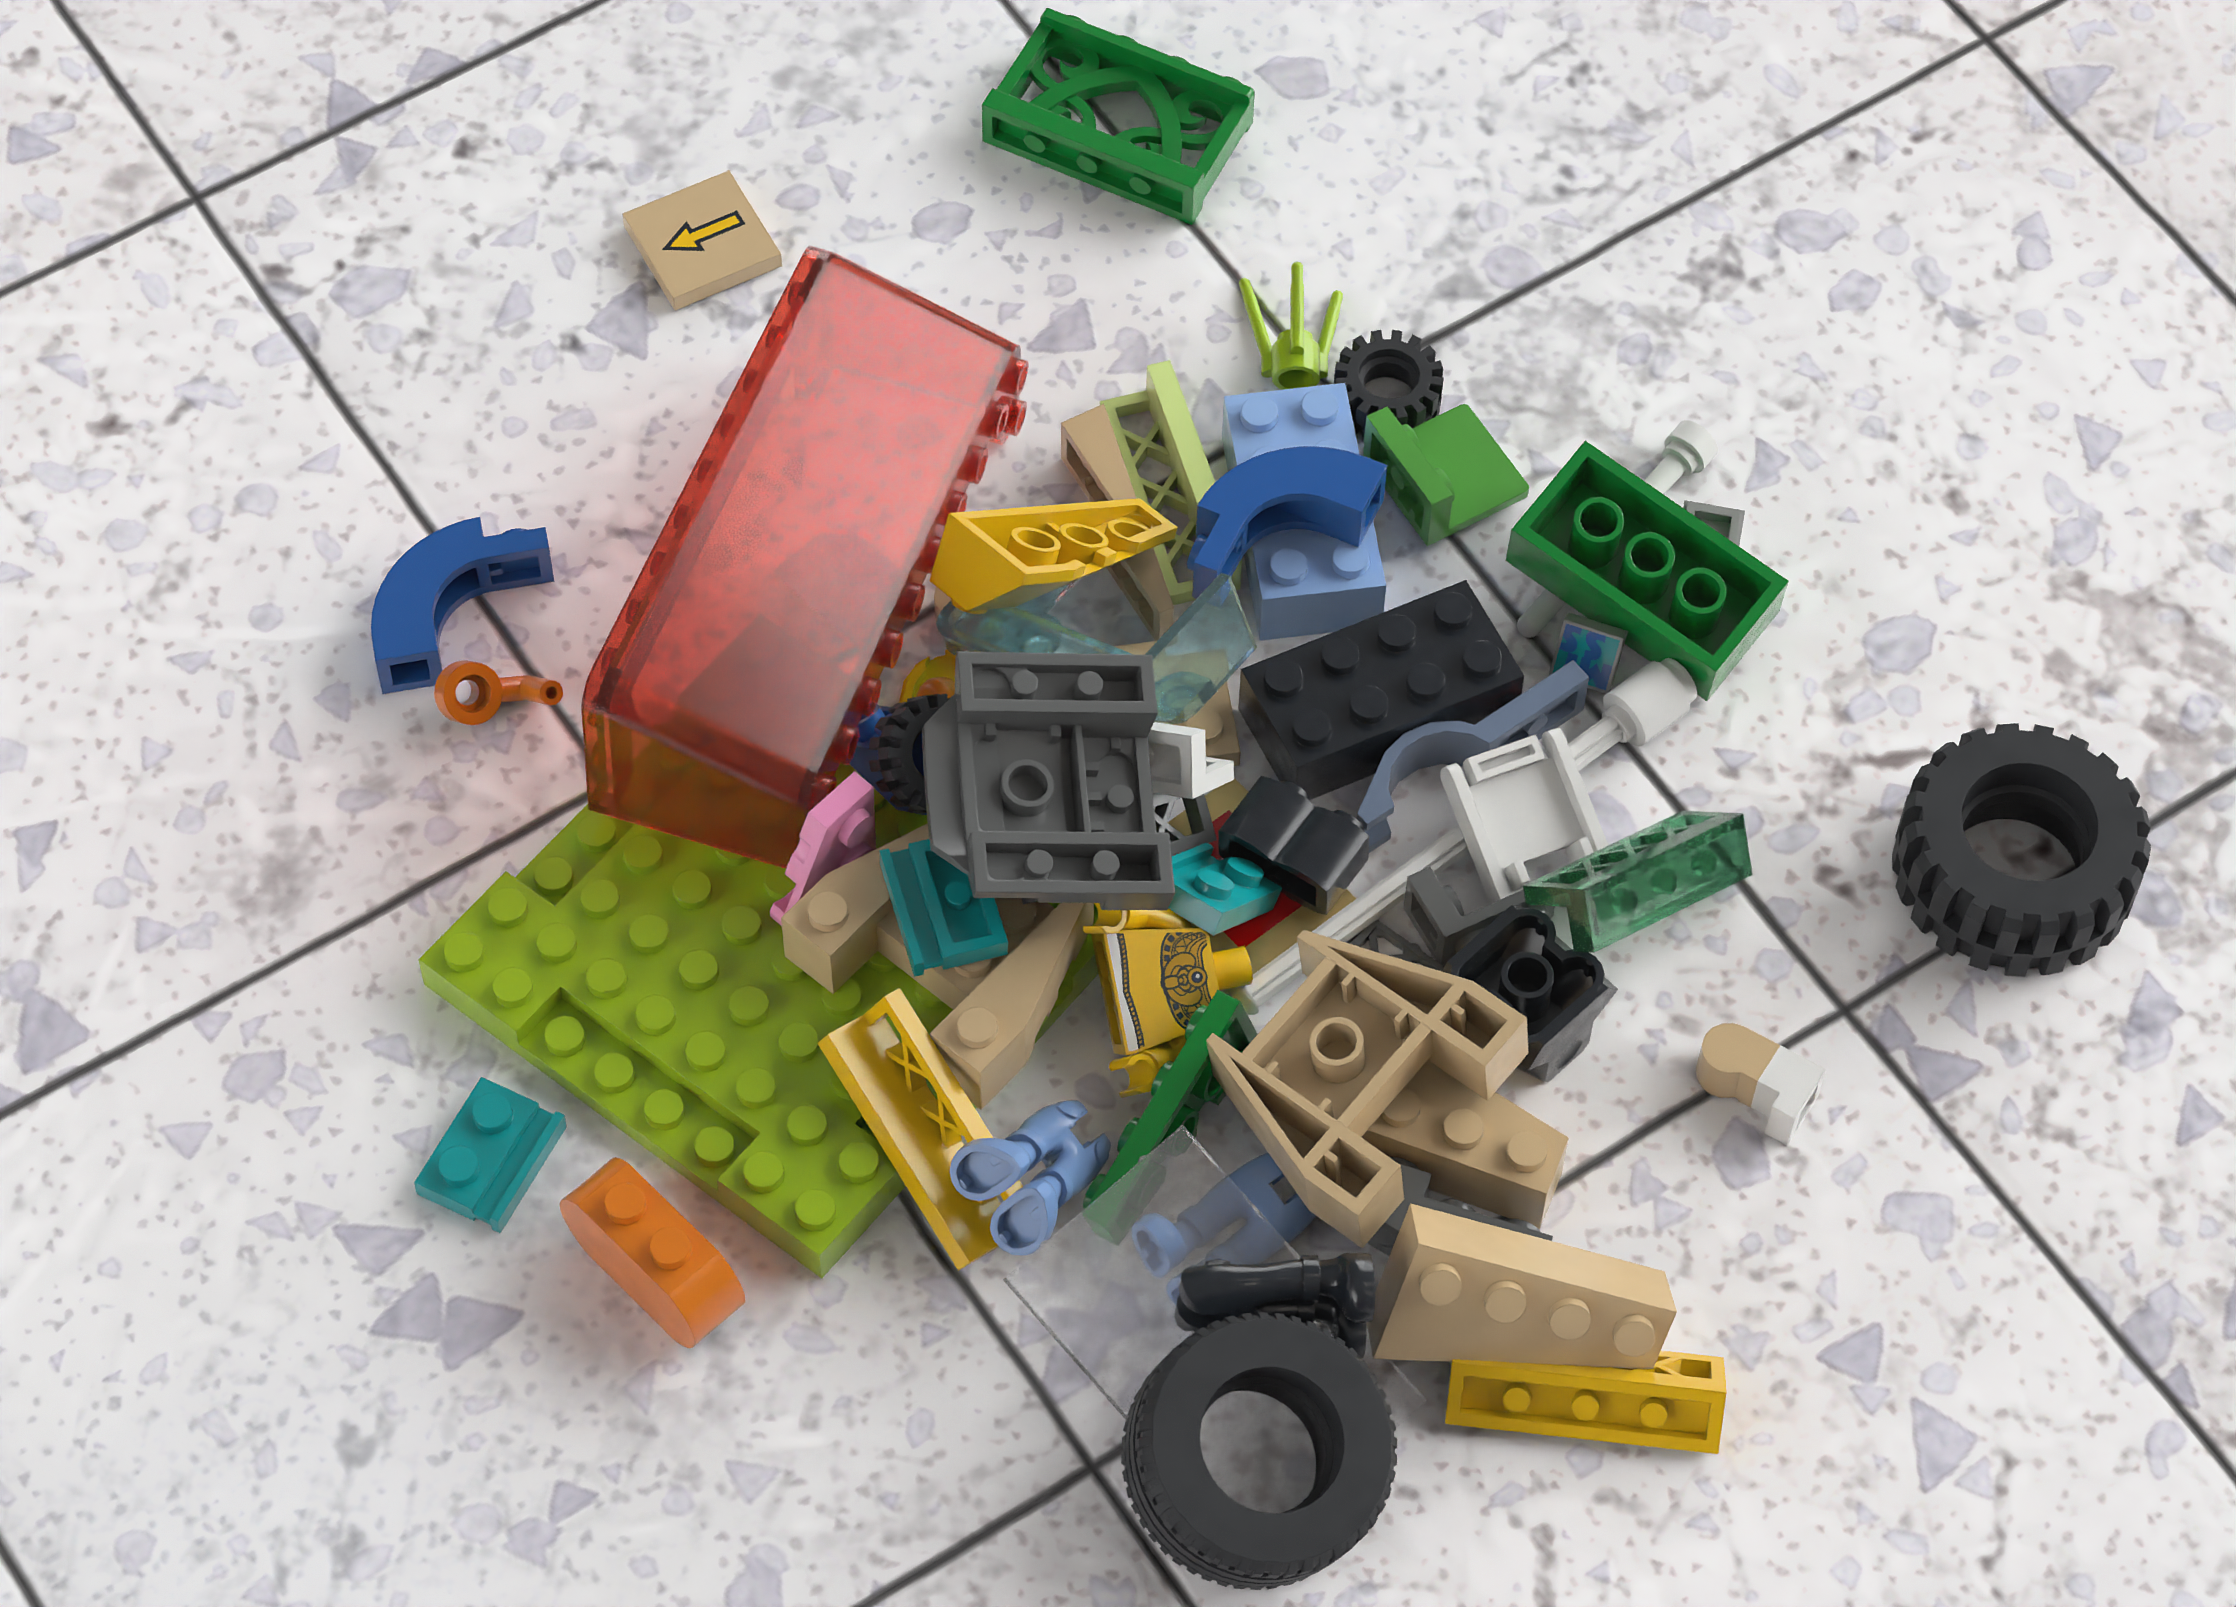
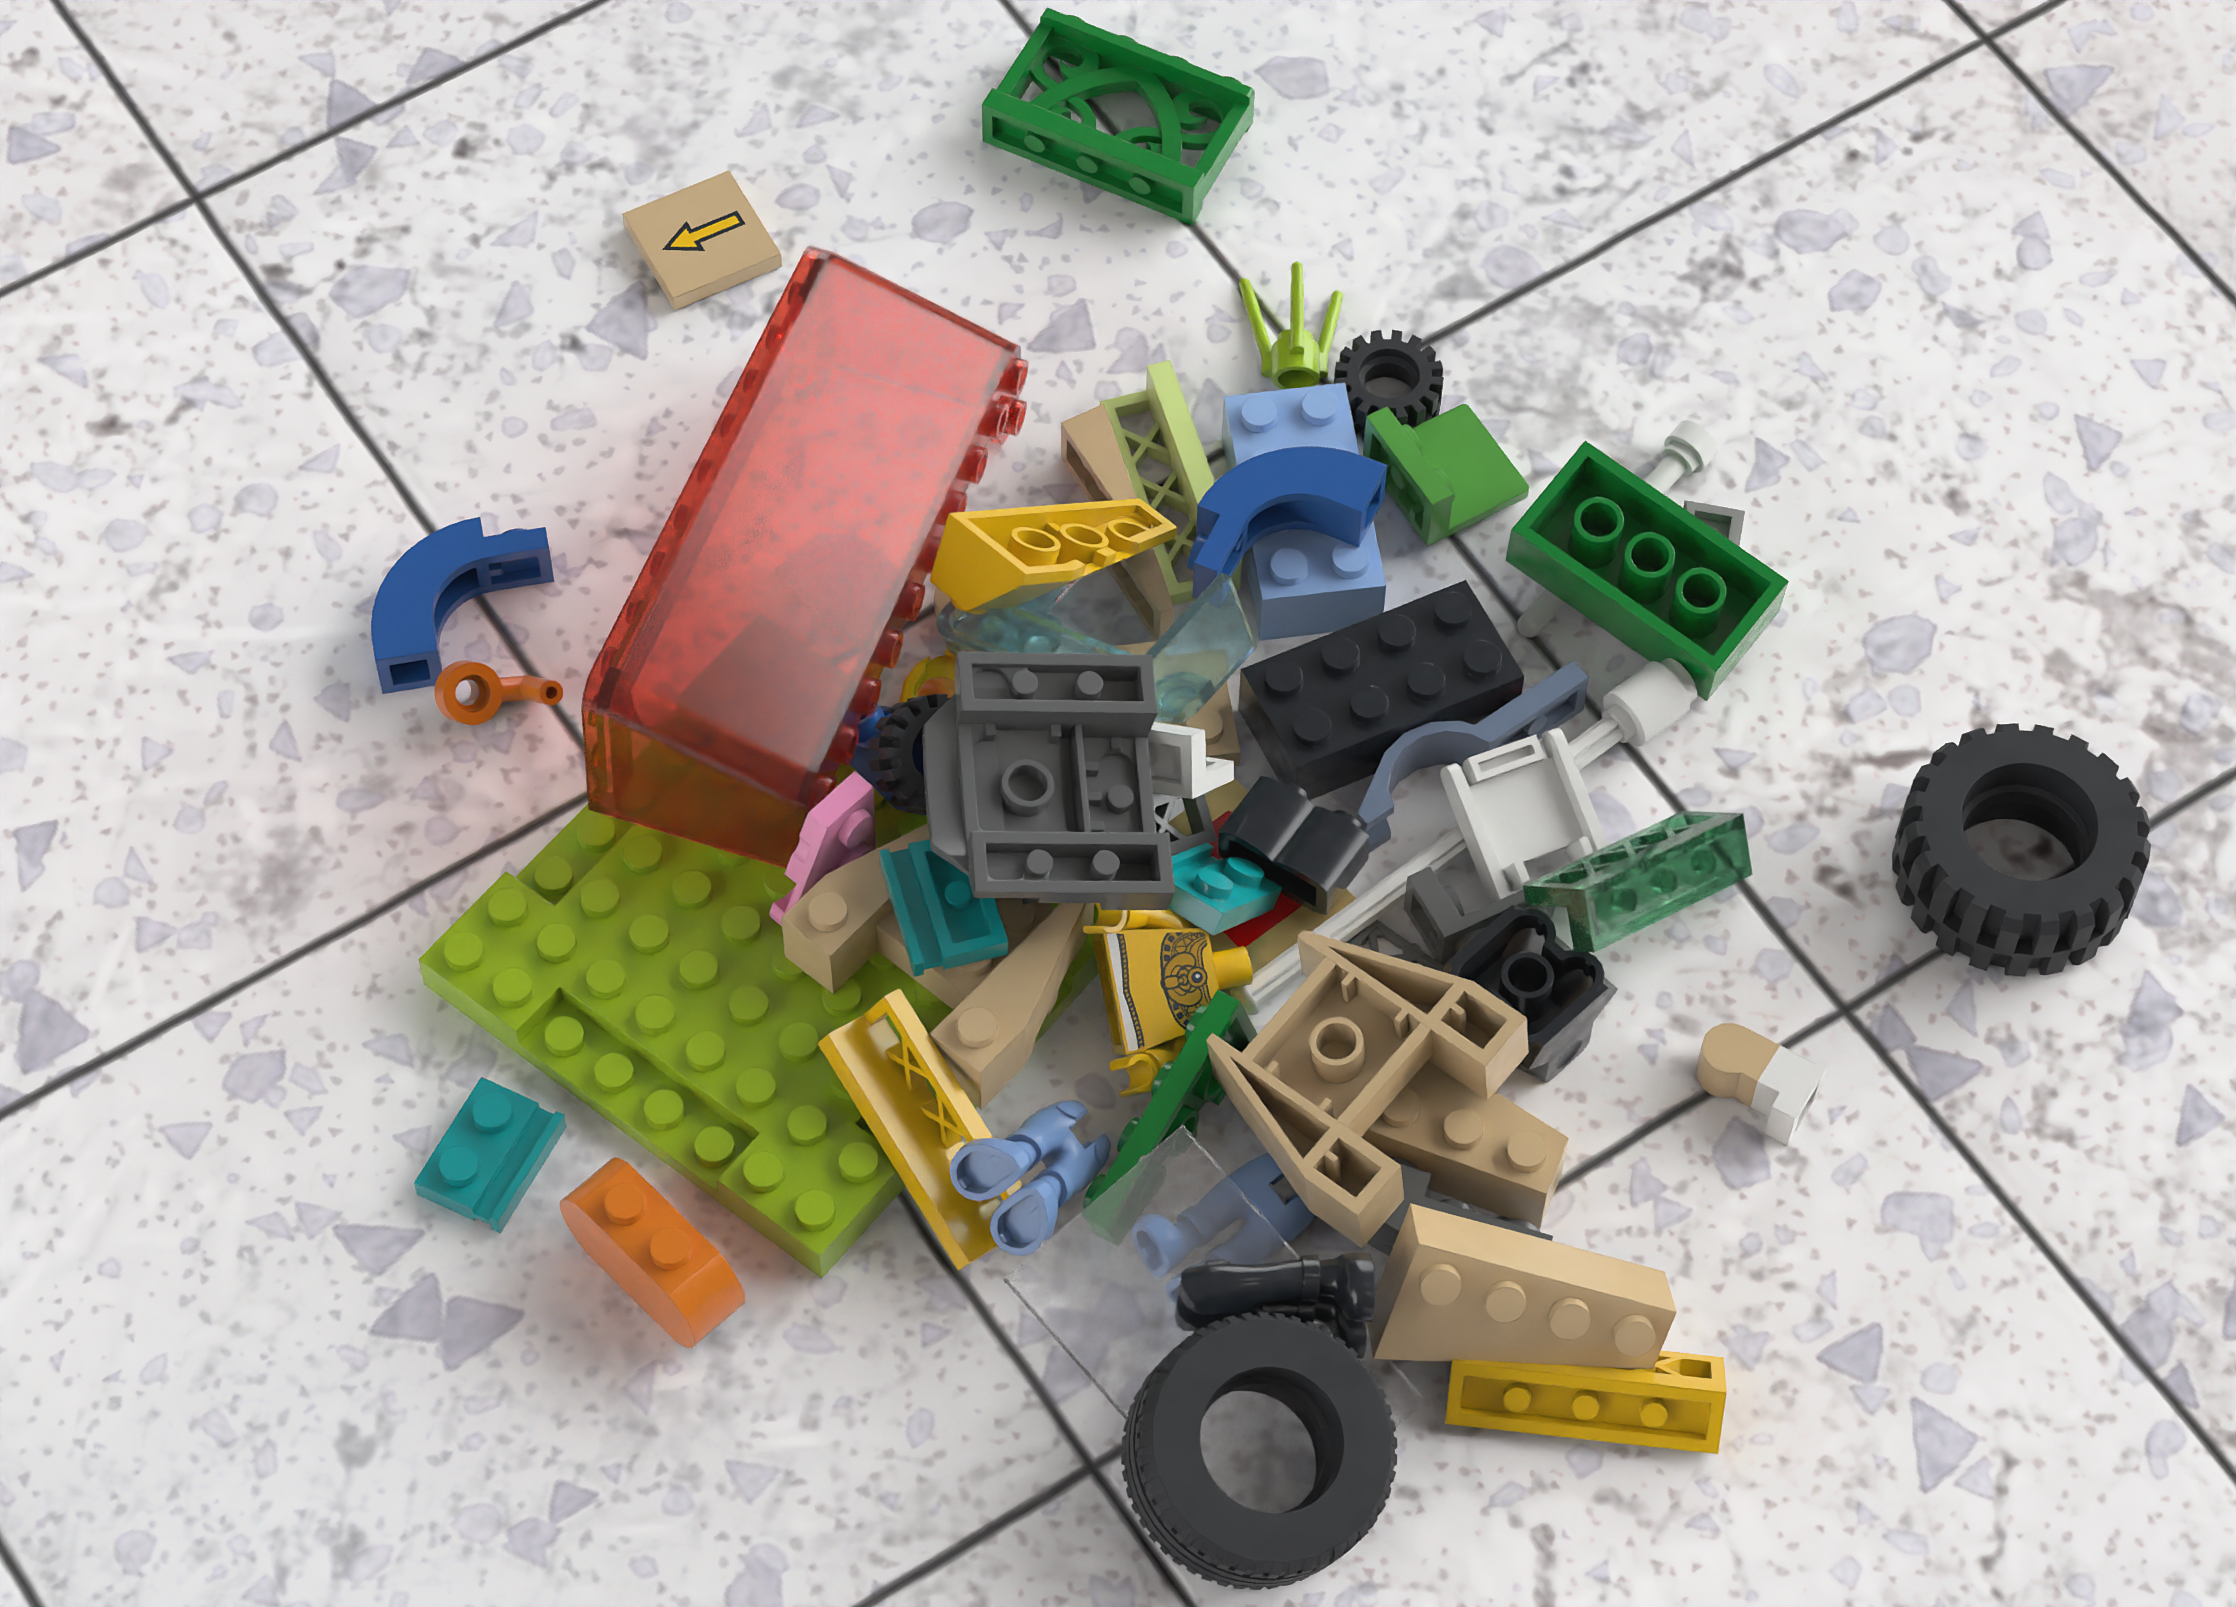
(1592, 647): tile -> none

